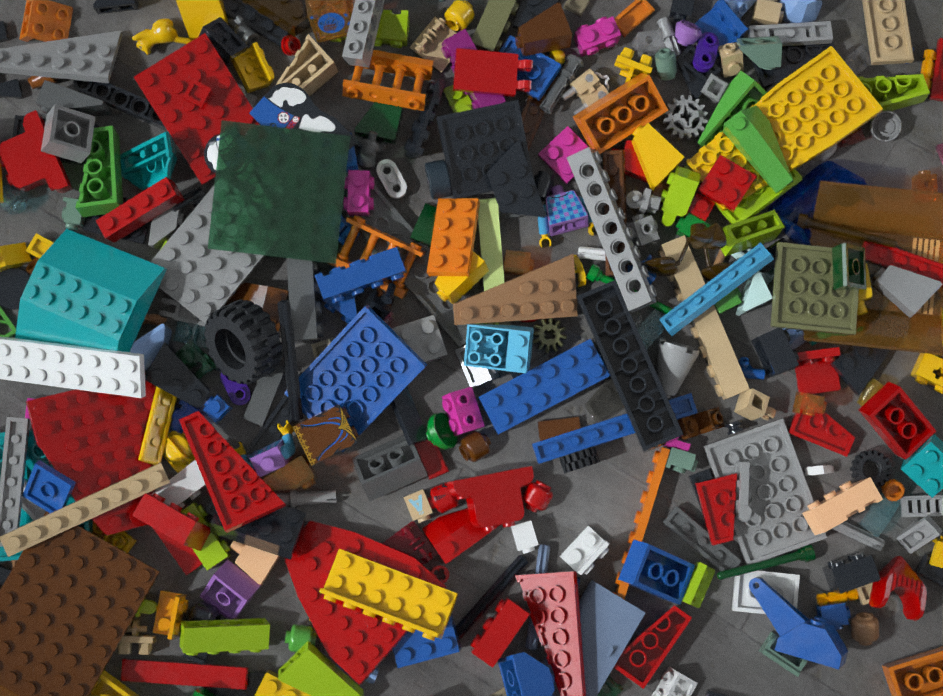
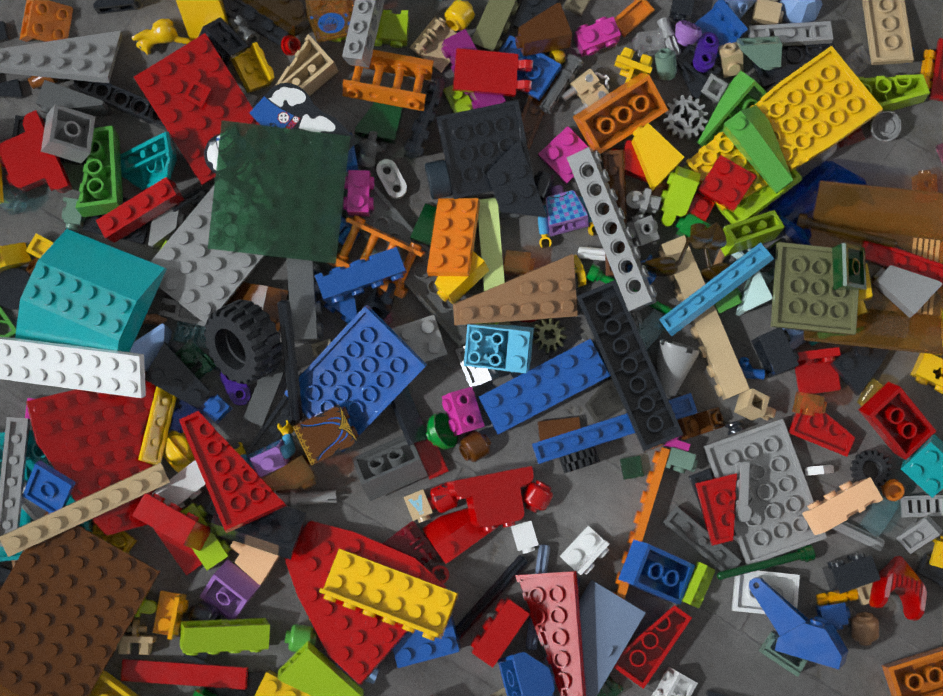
(631, 467): none -> clear green tile

